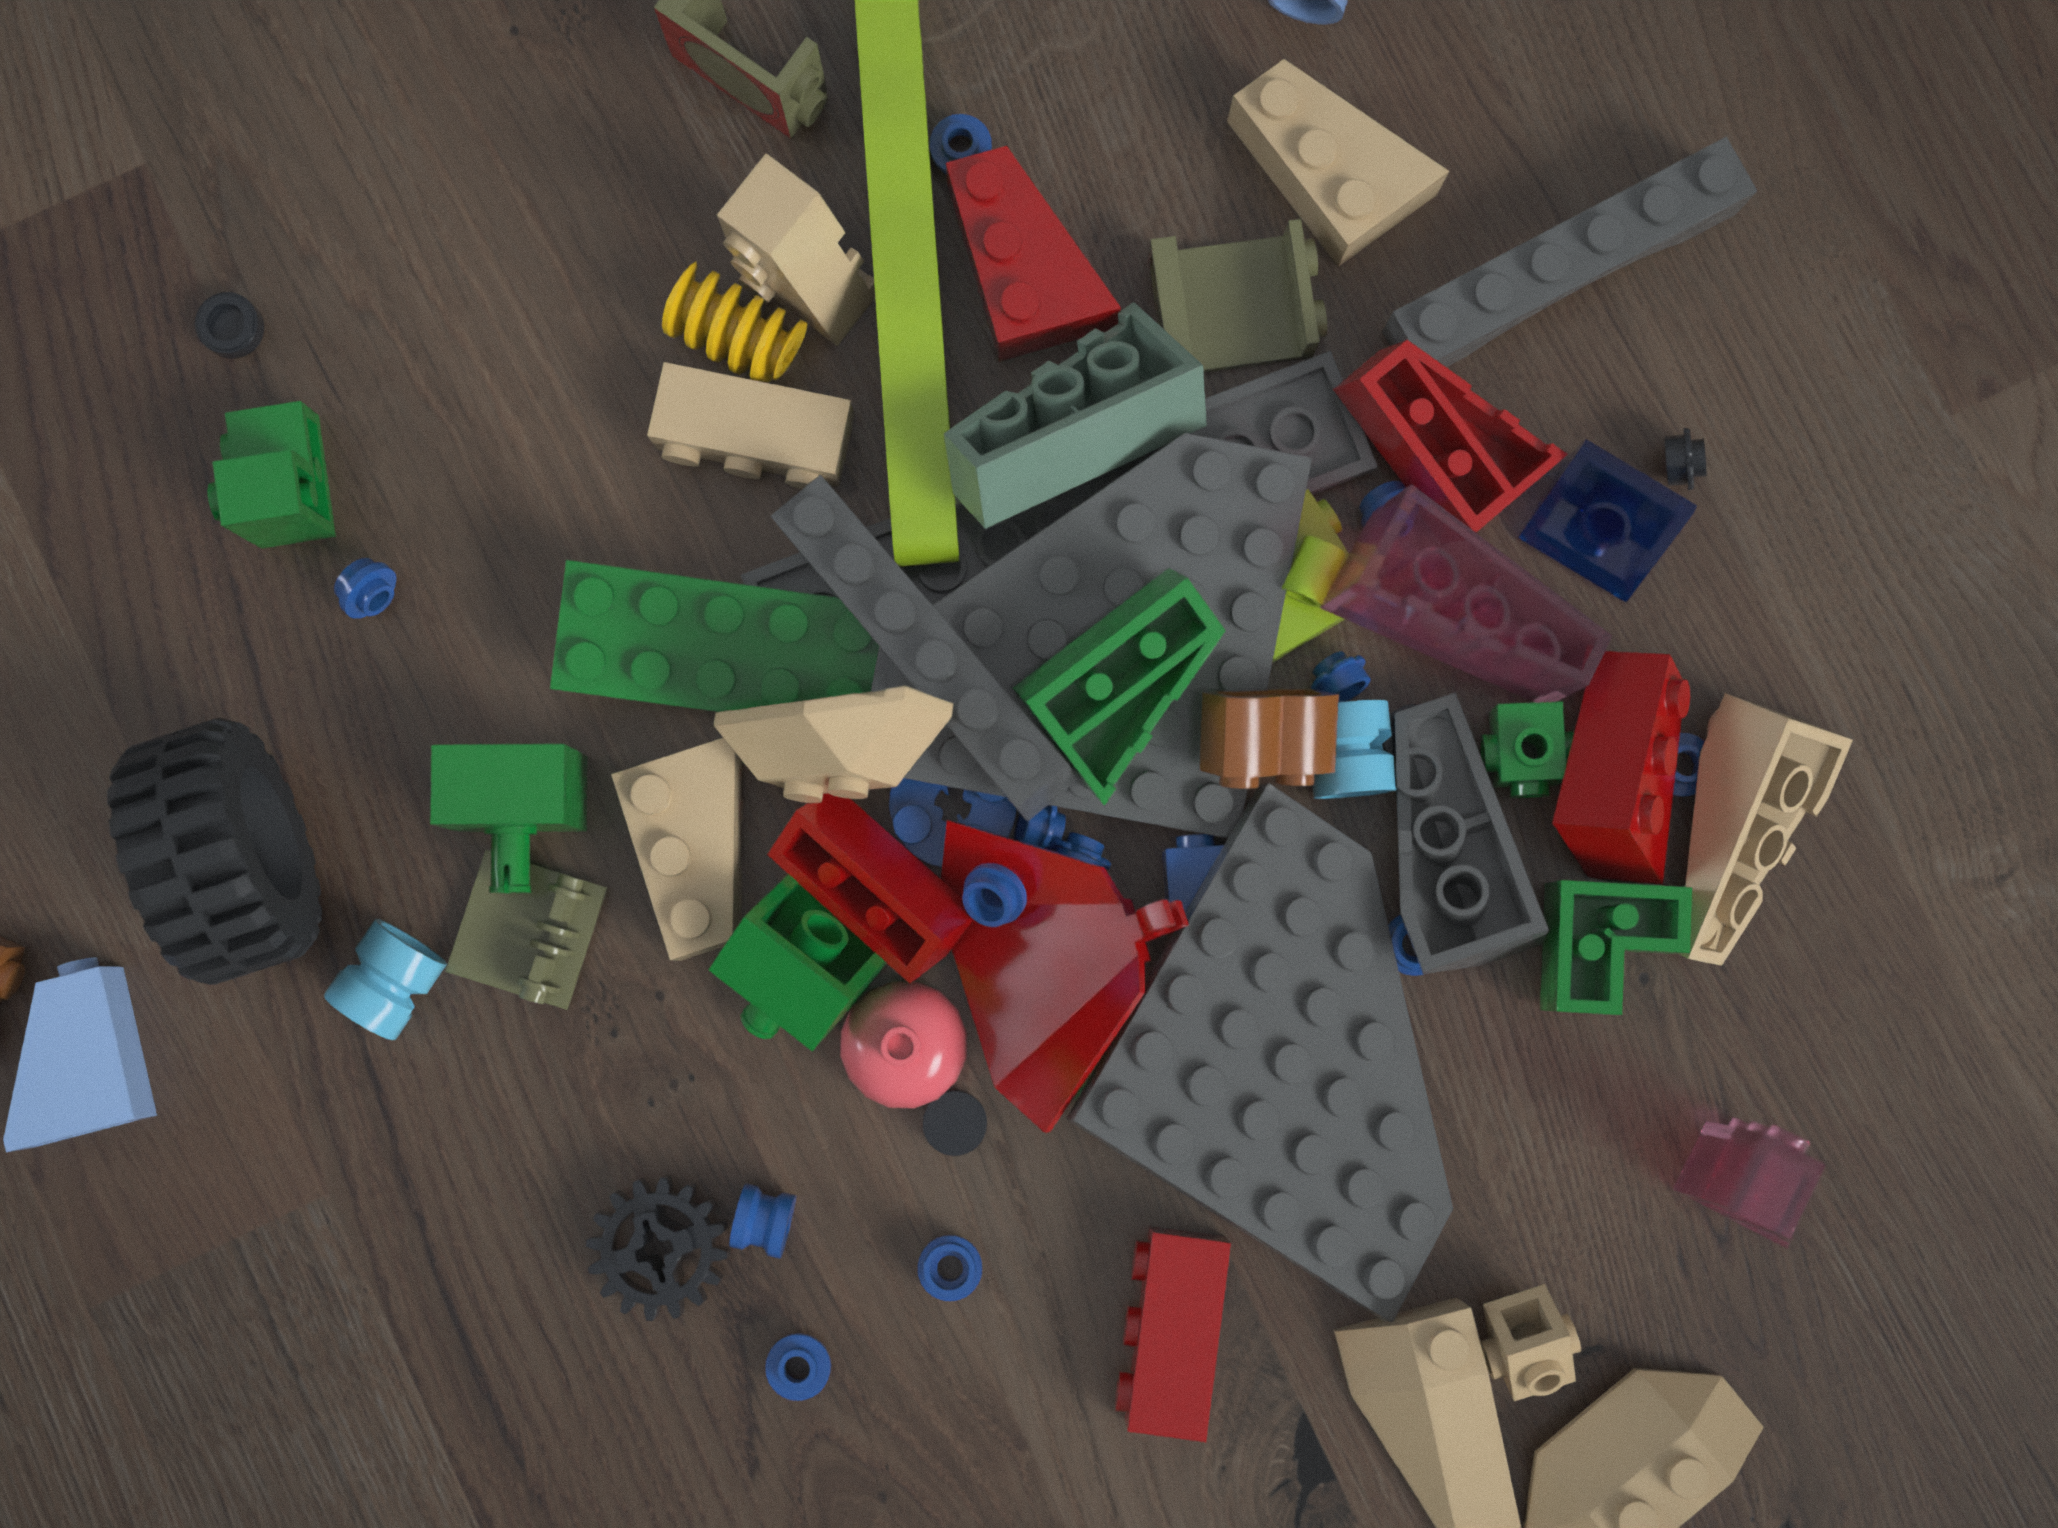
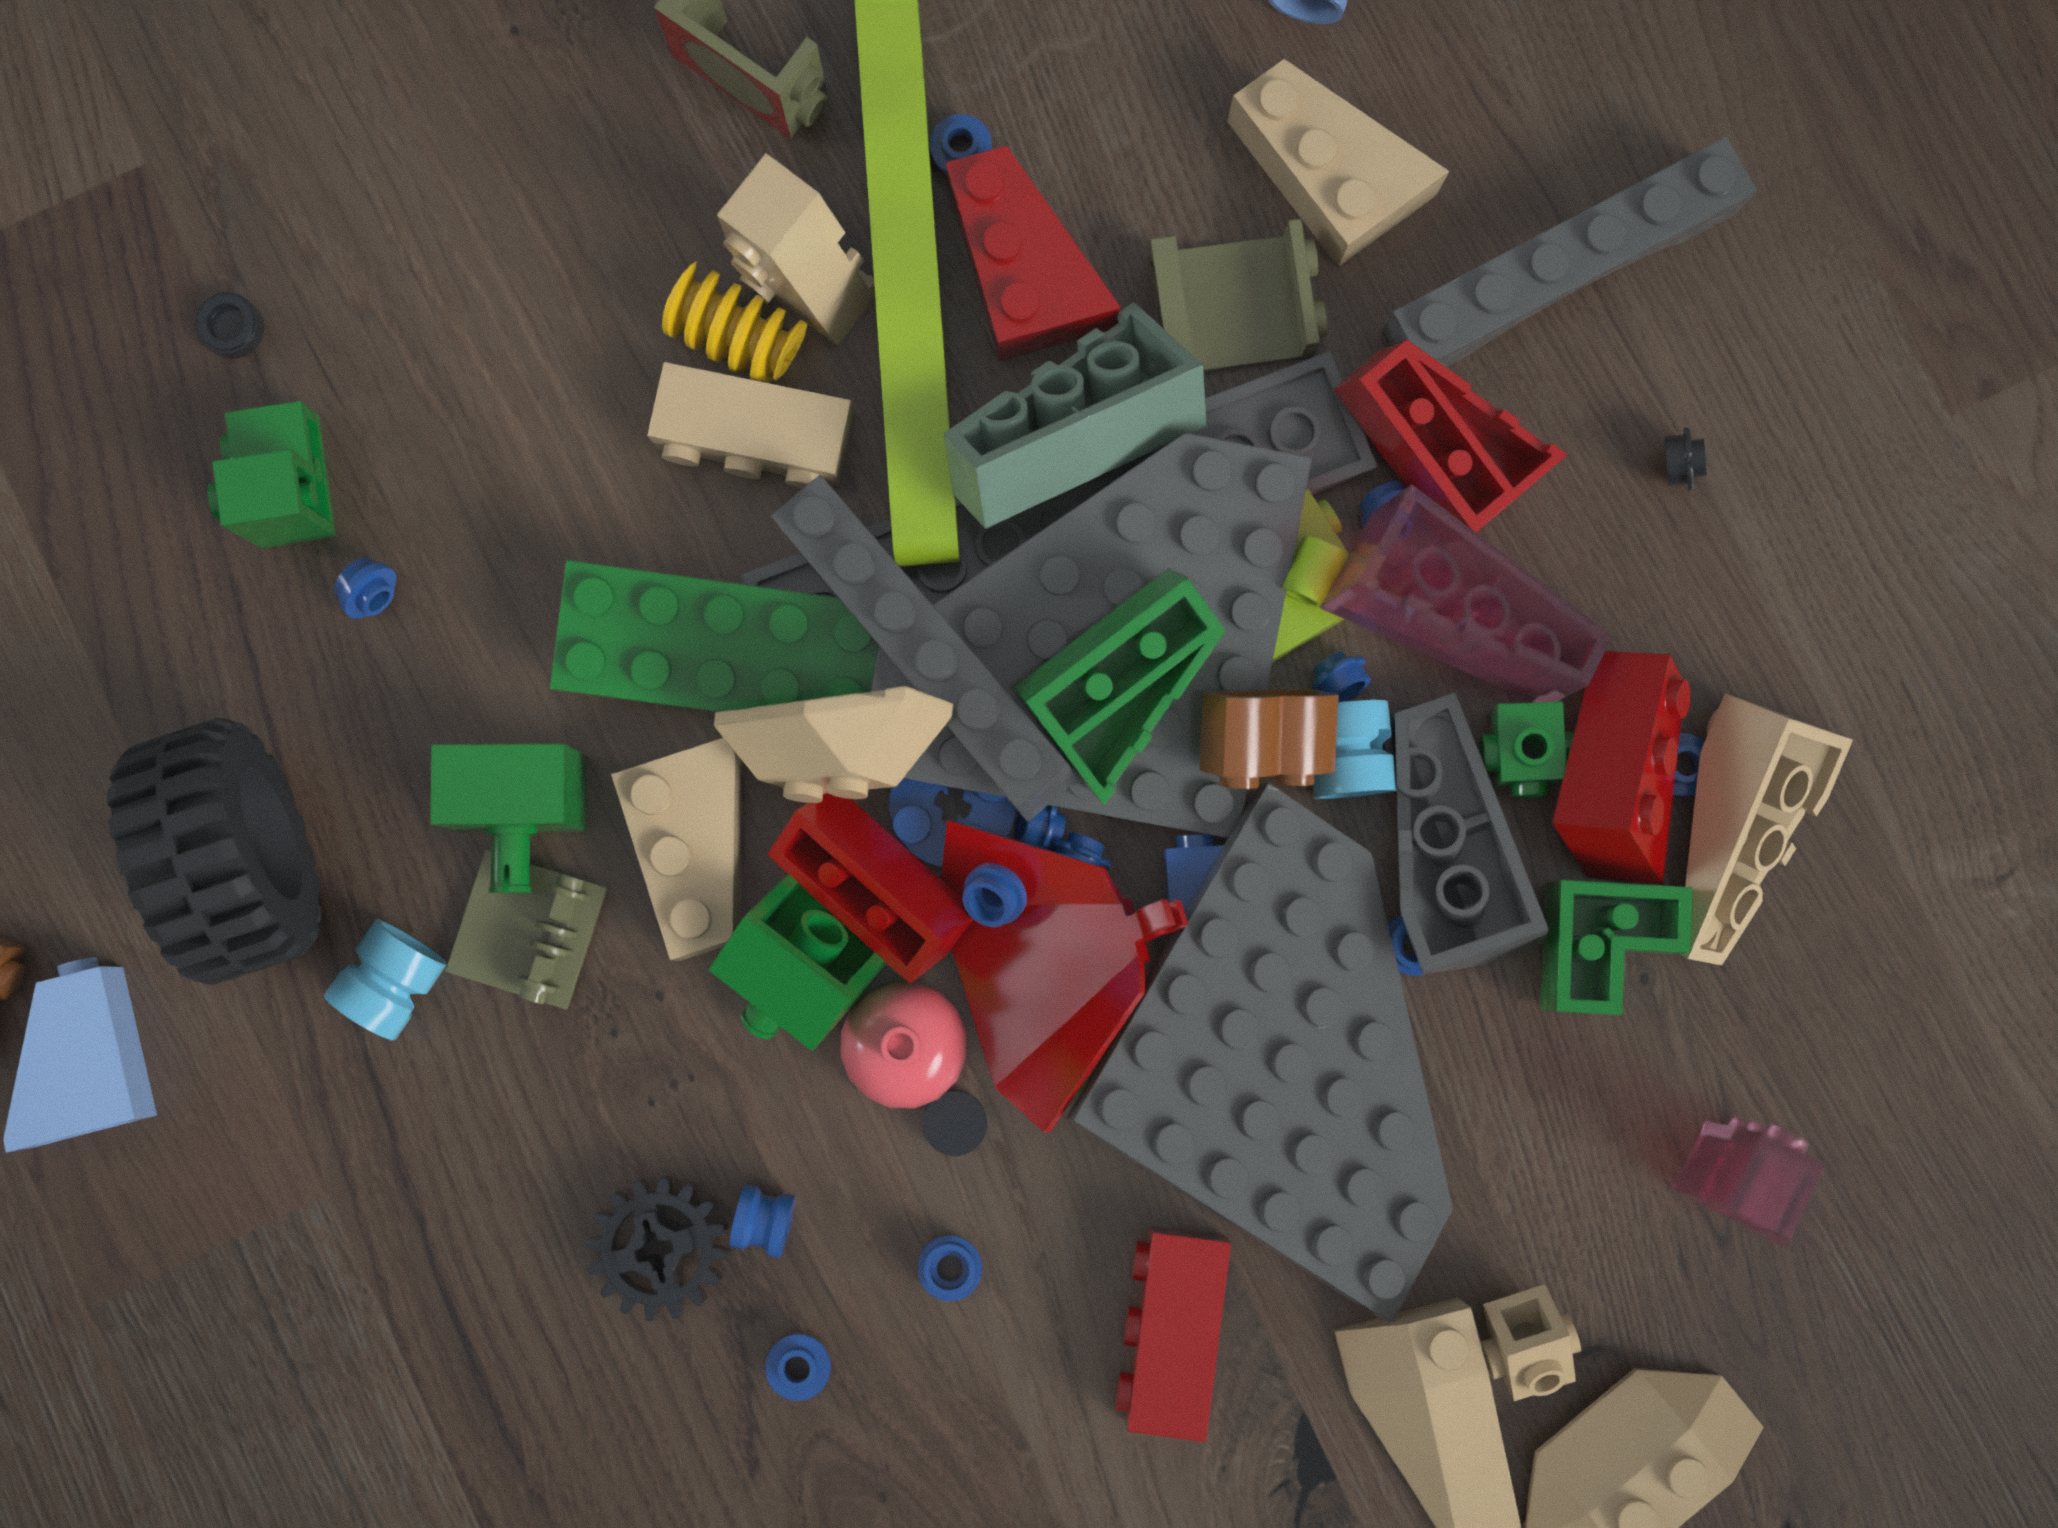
(1606, 520): clear blue slope -> none

